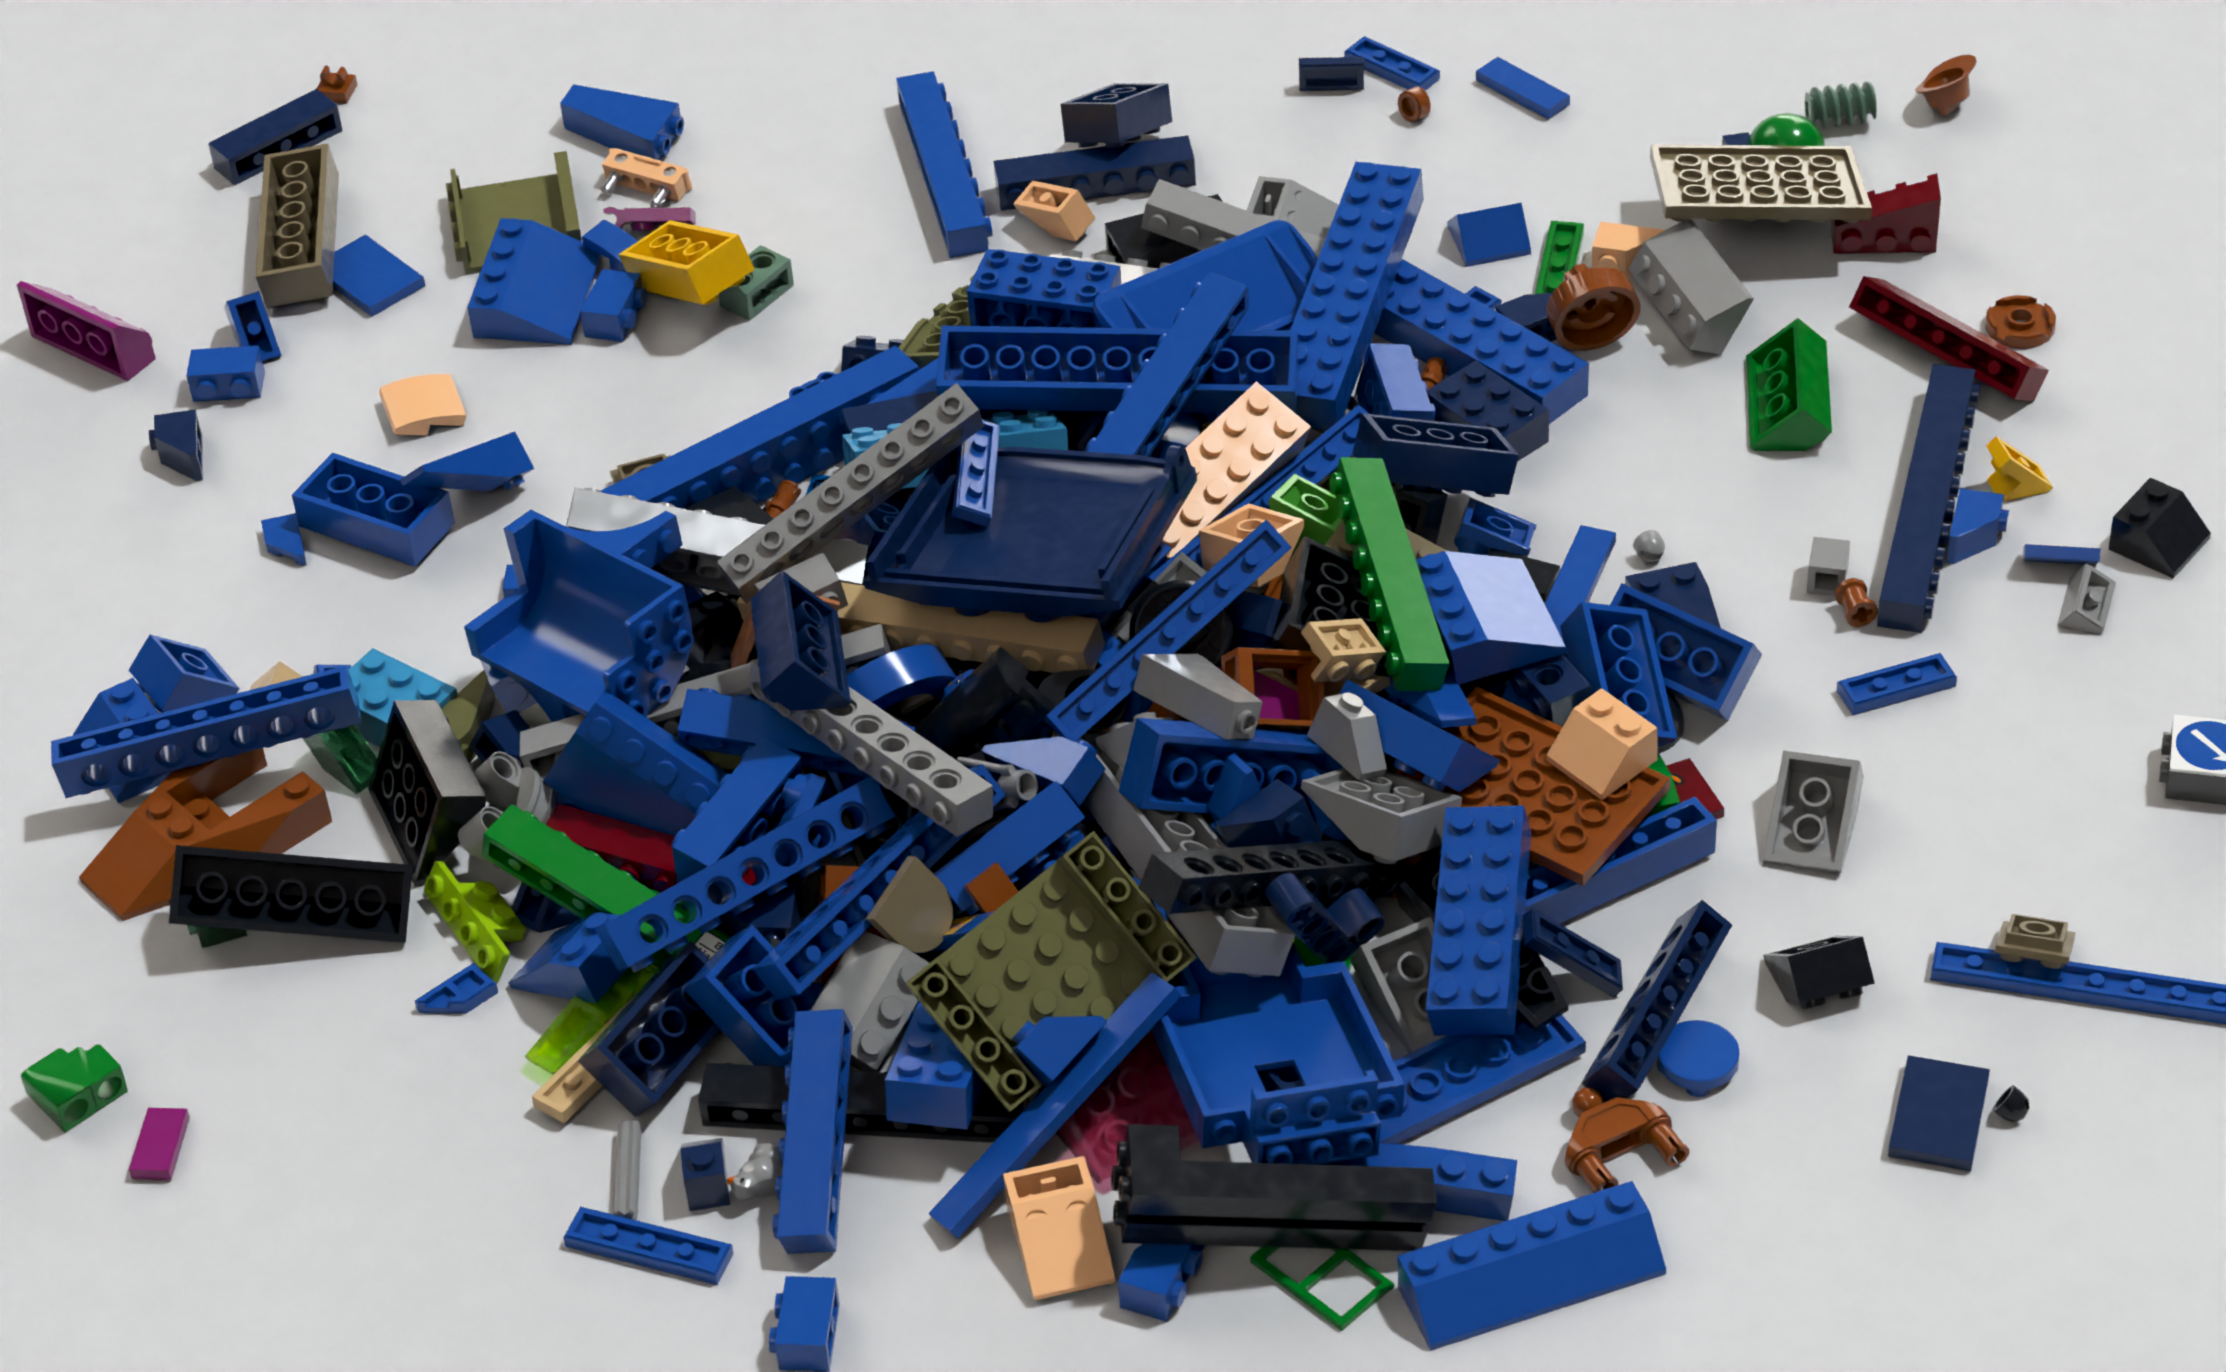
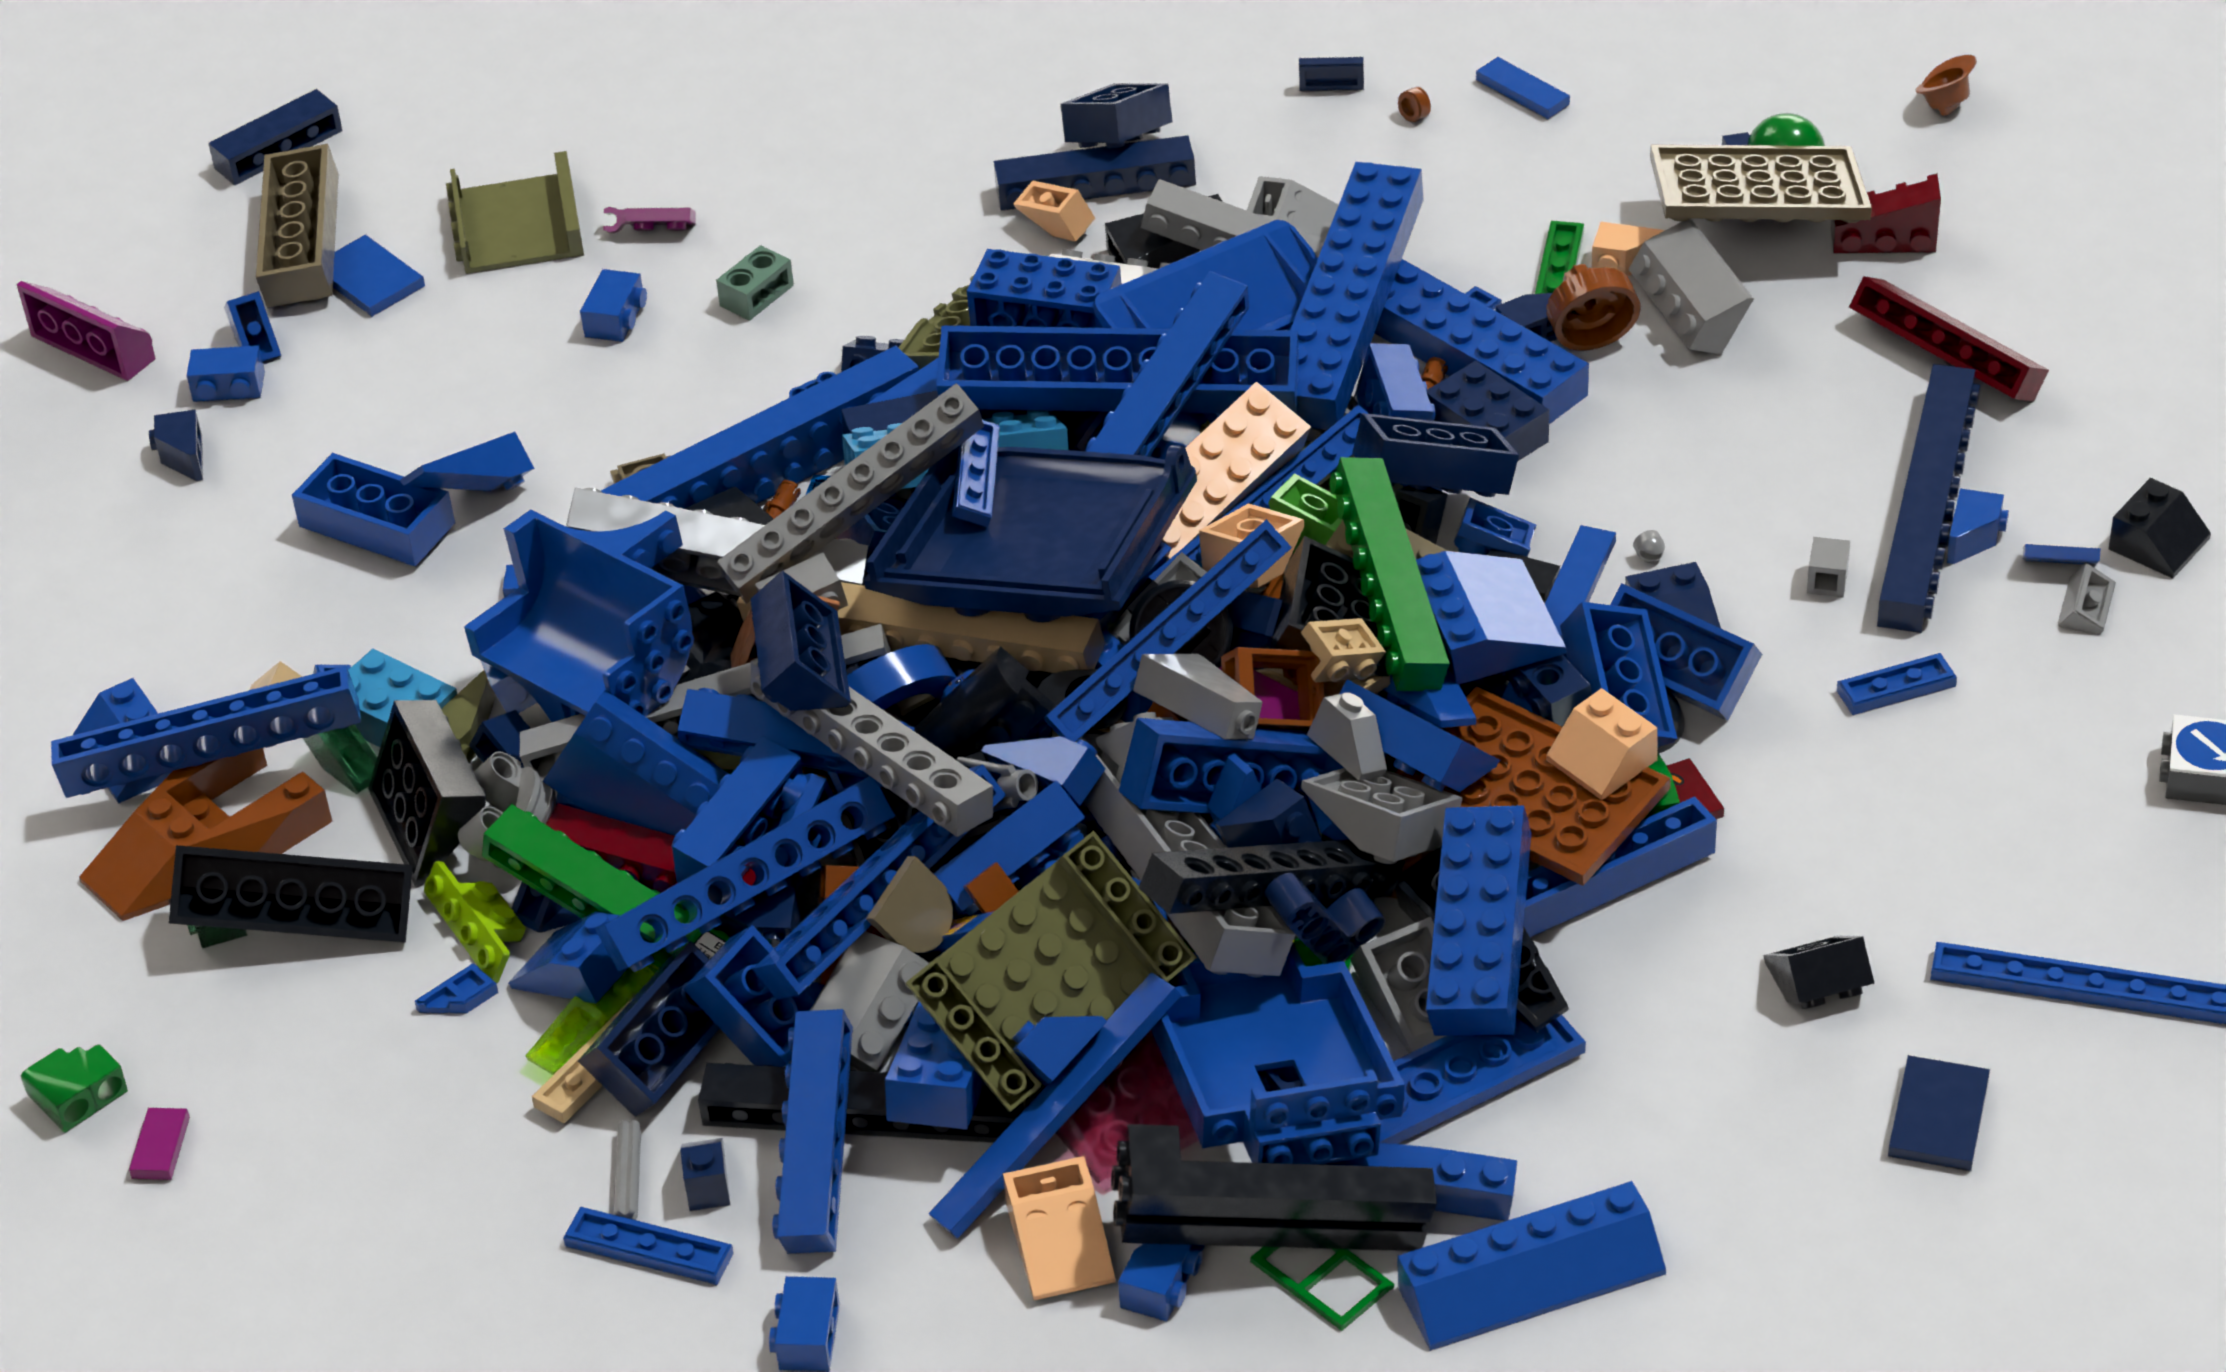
(179, 674): blue slope -> none
(284, 537): blue tile -> none
(338, 85): dark orange tile -> none
(421, 402): light nougat slope -> none
(532, 284): blue slope -> none
(609, 242): blue slope -> none
(622, 120): blue slope -> none
(645, 175): light nougat piece -> none
(688, 262): yellow brick -> none
(758, 1174): light grey animal -> none
(943, 164): blue brick -> none
(1393, 64): blue tile -> none
(1490, 234): blue slope -> none
(1572, 952): dark blue tile -> none
(1615, 1129): dark orange connector -> none
(1657, 1003): dark blue brick -> none
(1699, 1056): blue tile -> none
(1789, 390): green slope -> none
(1813, 811): light grey slope -> none
(1841, 103): sand green piece -> none
(1858, 607): dark orange bush -> none
(2012, 1105): black hinge -> none
(2015, 473): yellow slope -> none
(2034, 332): dark orange tile -> none
(2035, 939): dark tan piece -> none

